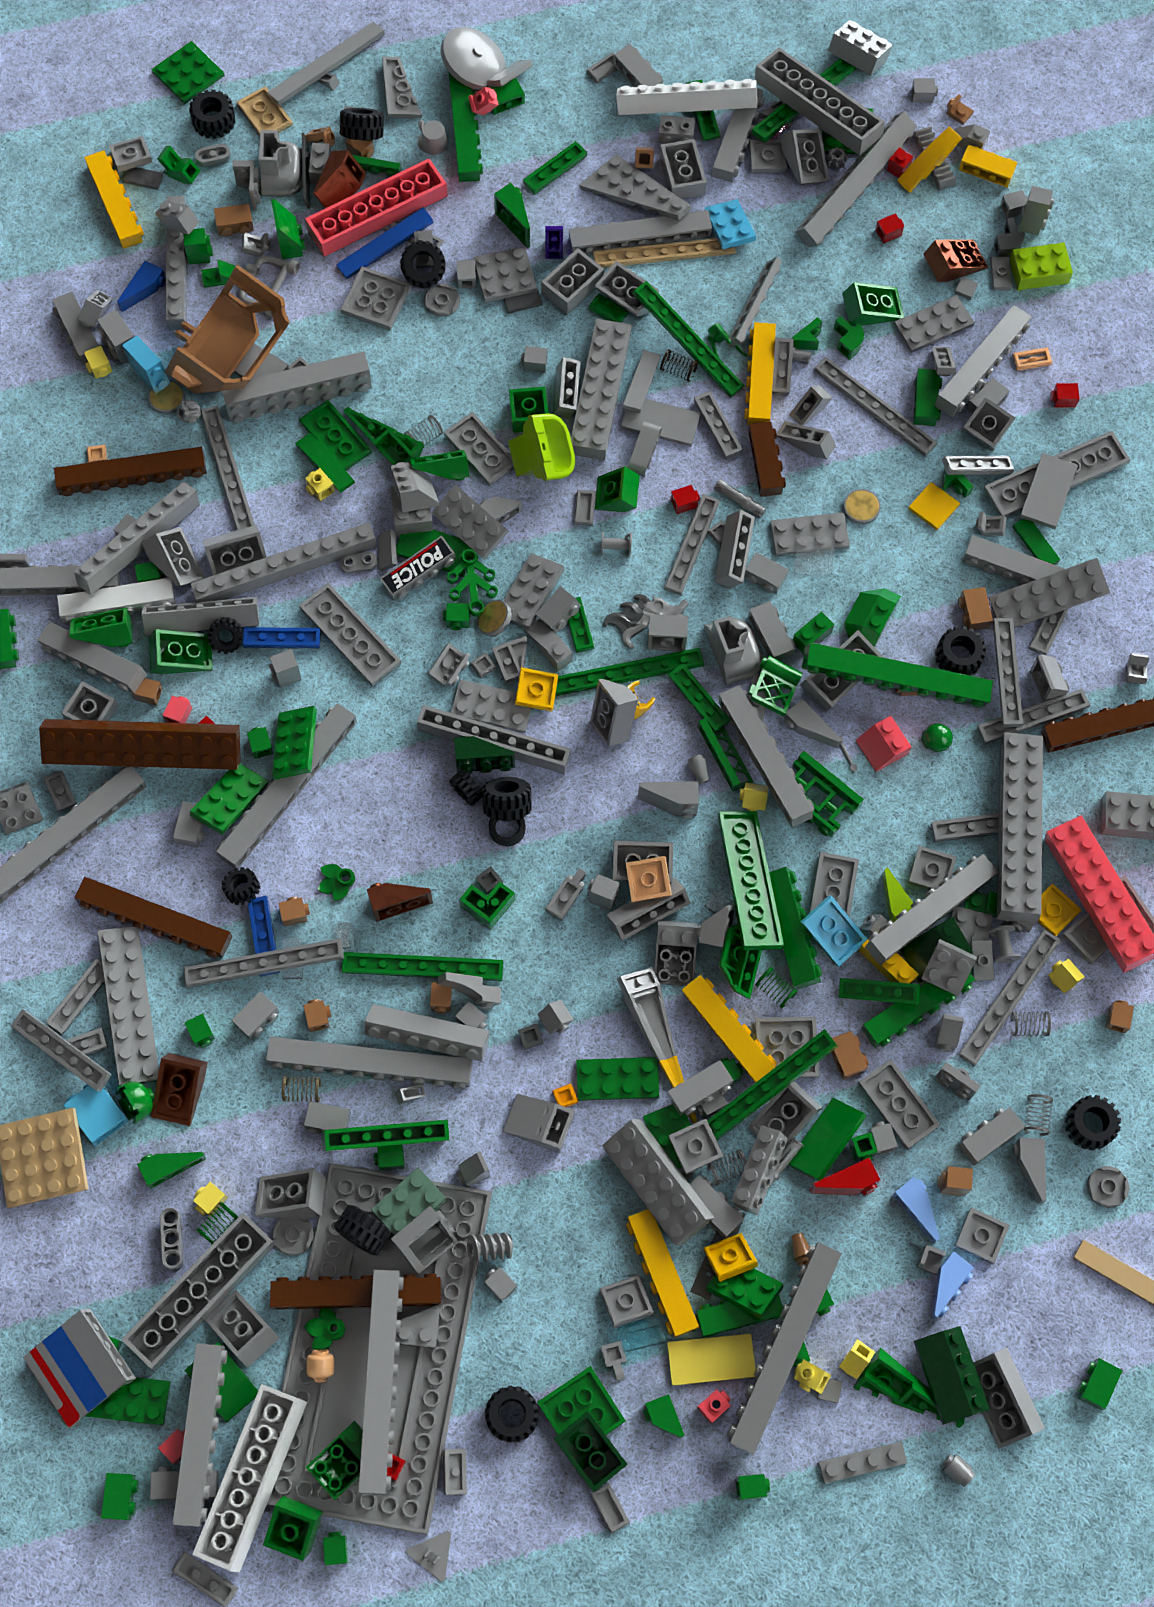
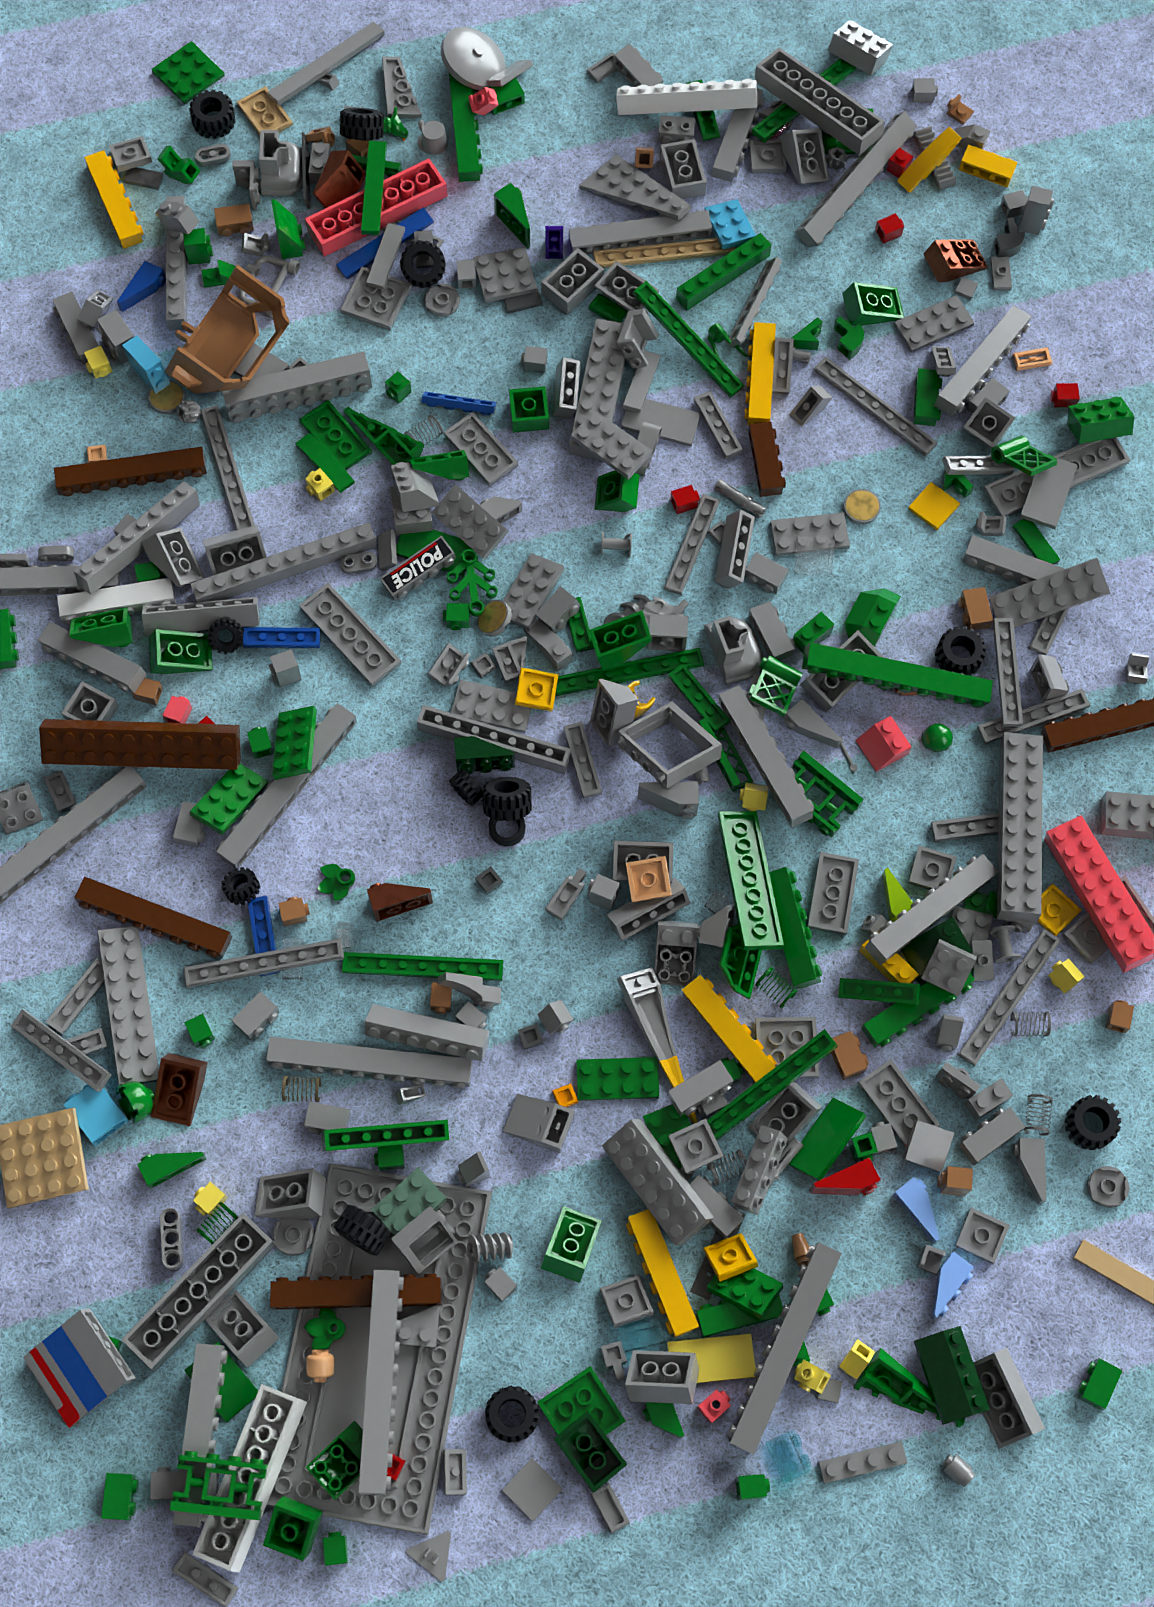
(56, 553): none -> light grey beam
(138, 1402): green plate -> none
(173, 1446): coral brick -> none
(216, 1504): none -> green fence
(317, 1015): medium nougat brick -> none
(374, 188): none -> green tile
(385, 256): none -> light grey tile
(394, 126): none -> green animal
(397, 387): none -> green brick
(466, 404): none -> blue plate
(487, 908): green brick -> none
(532, 1489): none -> light grey tile
(543, 448): lime piece -> none
(555, 167): green plate -> none
(571, 1244): none -> green slope
(582, 760): none -> light grey plate
(585, 507): light grey tile -> none
(611, 444): none -> light grey plate
(620, 639): none -> green slope
(634, 337): none -> light grey panel
(662, 1377): none -> light grey brick
(685, 724): none -> light grey window
(694, 365): dark brown piece -> none
(723, 271): none -> green brick
(789, 1456): none -> clear light blue bracket
(808, 439): light grey slope -> none
(834, 930): medium azure plate -> none
(928, 1145): none -> light grey tile
(988, 1099): none -> light grey brick
(1018, 449): none -> green piece
(1040, 266): lime brick -> none
(1100, 420): none -> green brick

